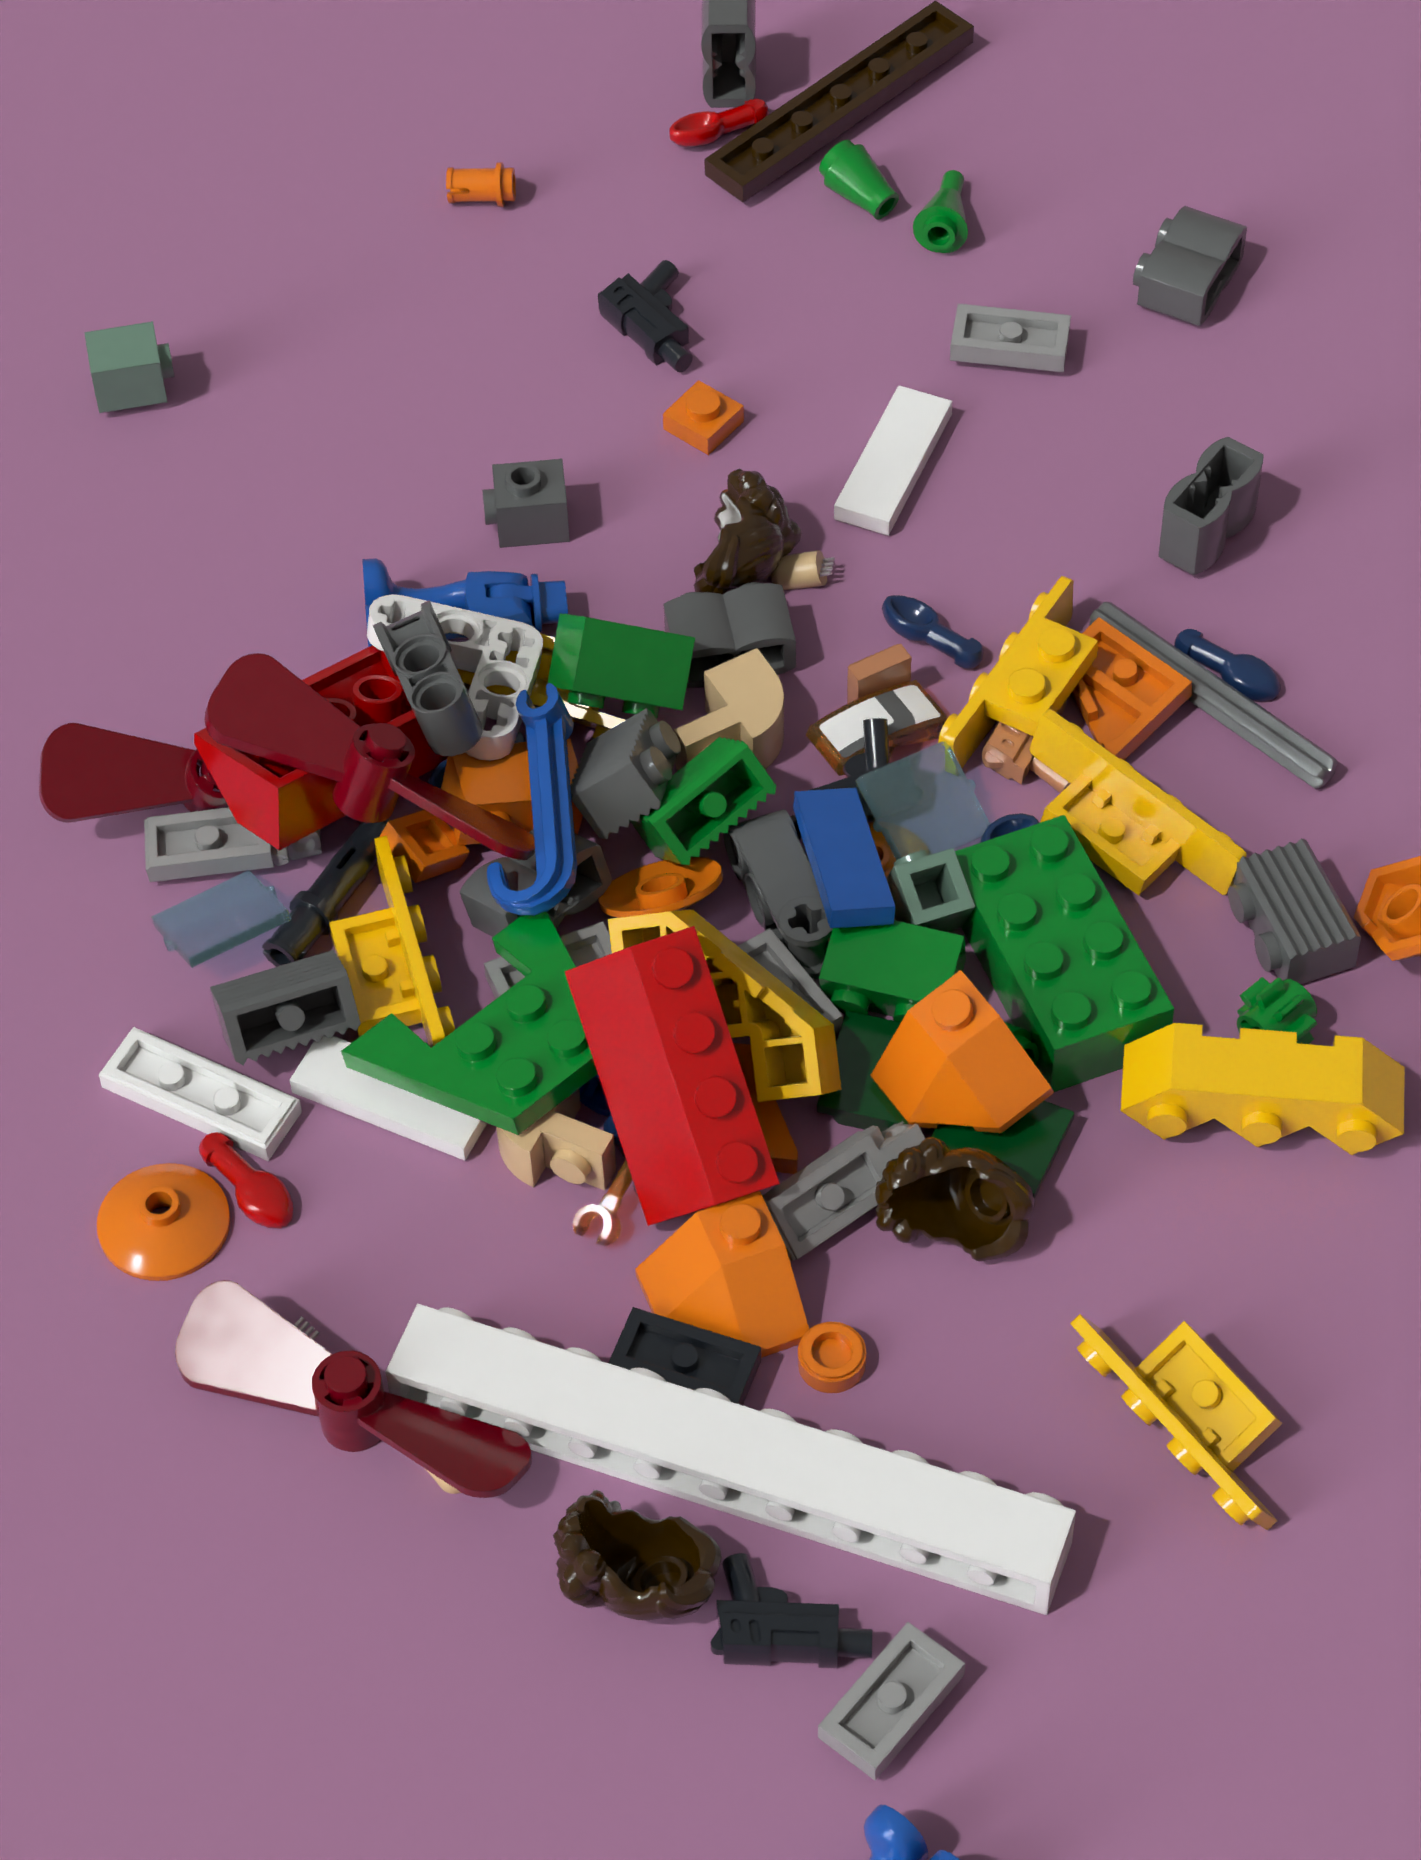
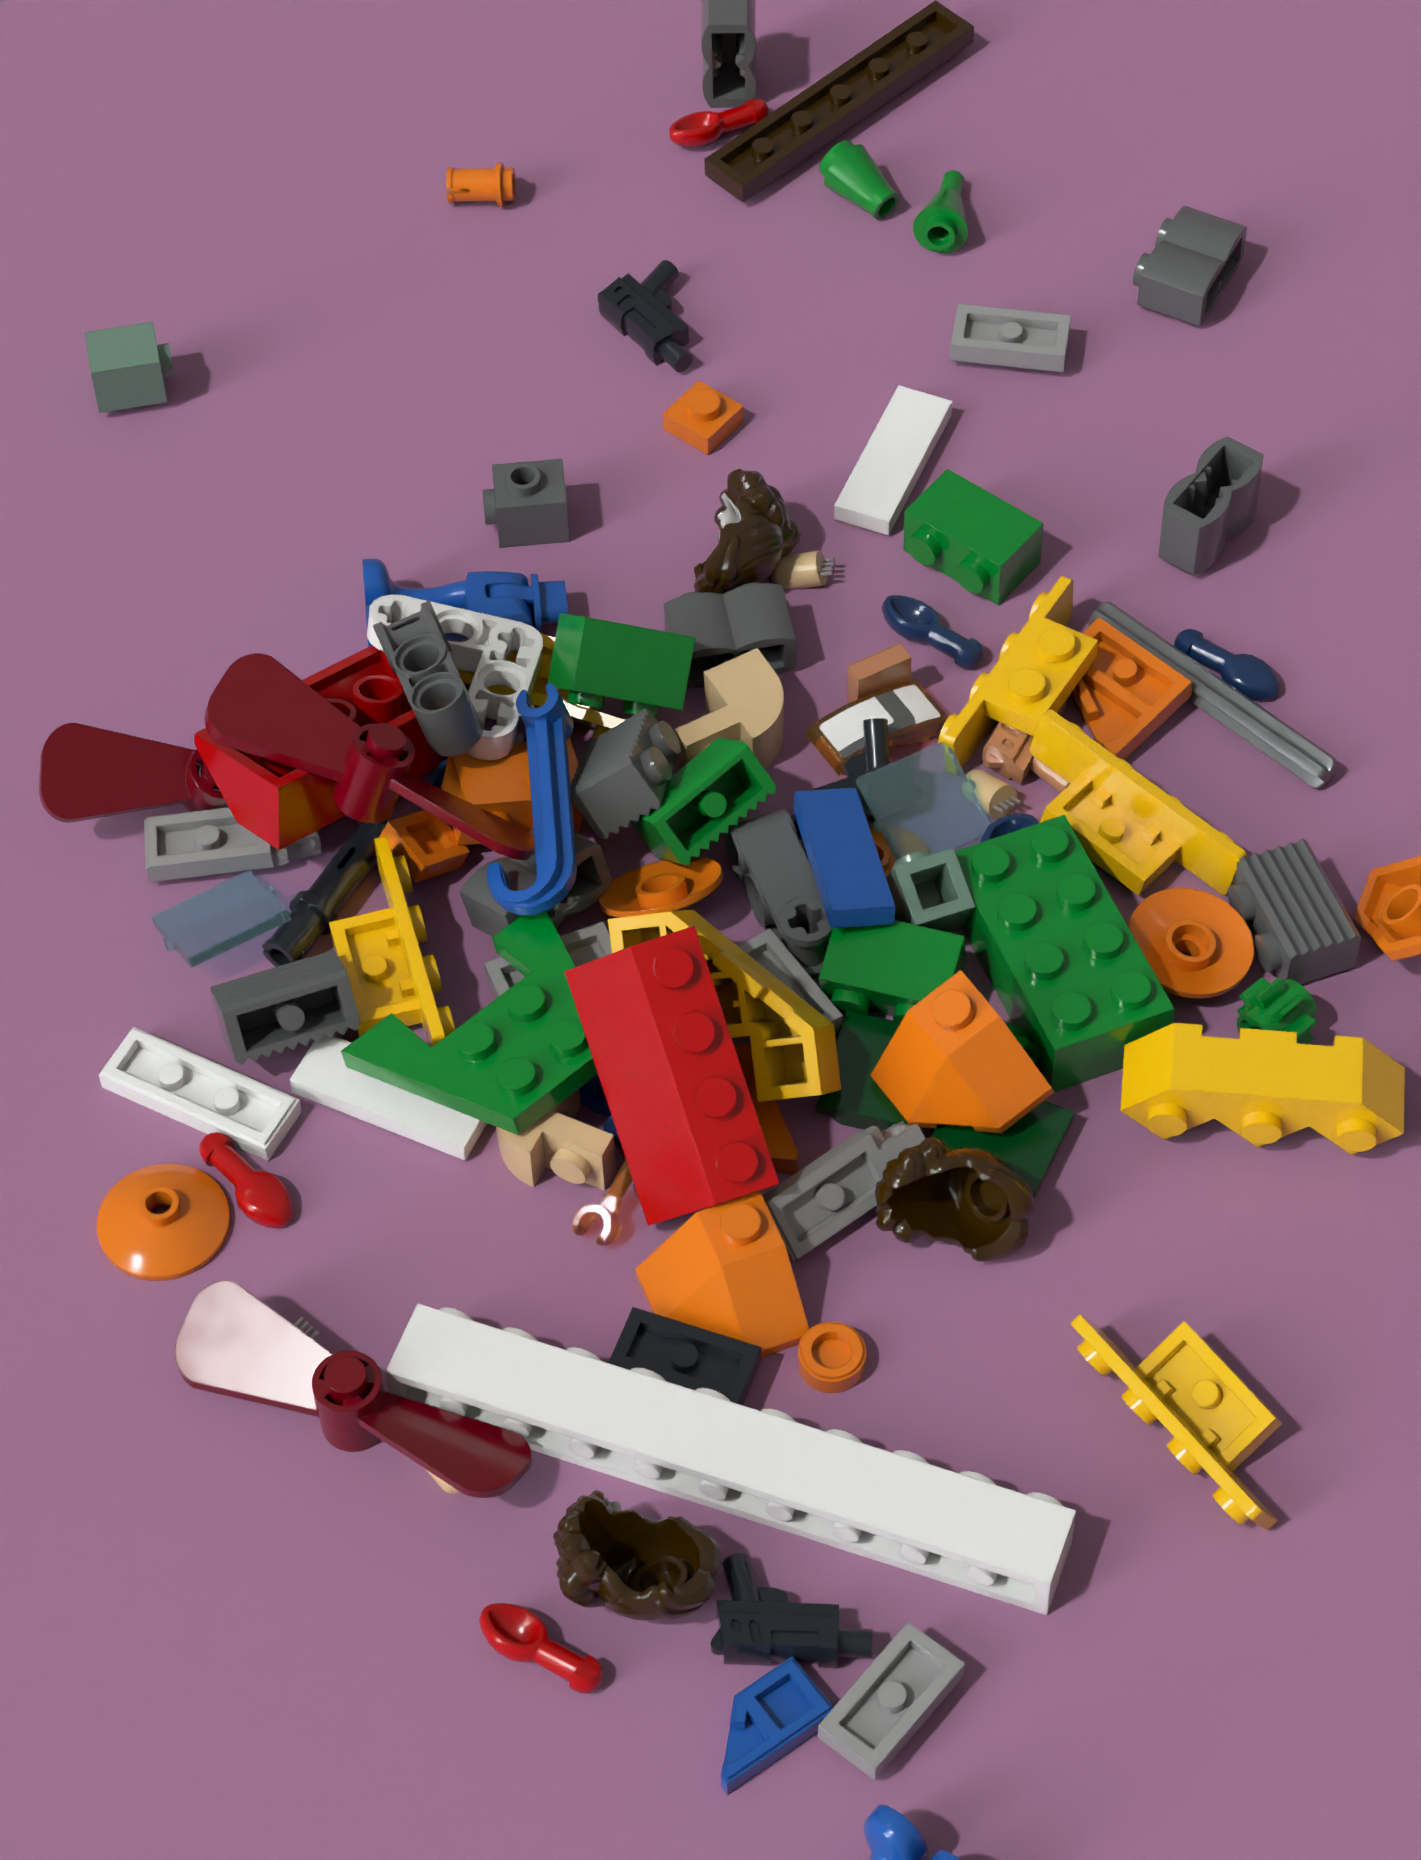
(525, 1638): none -> red piece
(771, 1721): none -> blue tile
(972, 537): none -> green brick
(993, 794): none -> tan piece
(1197, 925): none -> orange dish

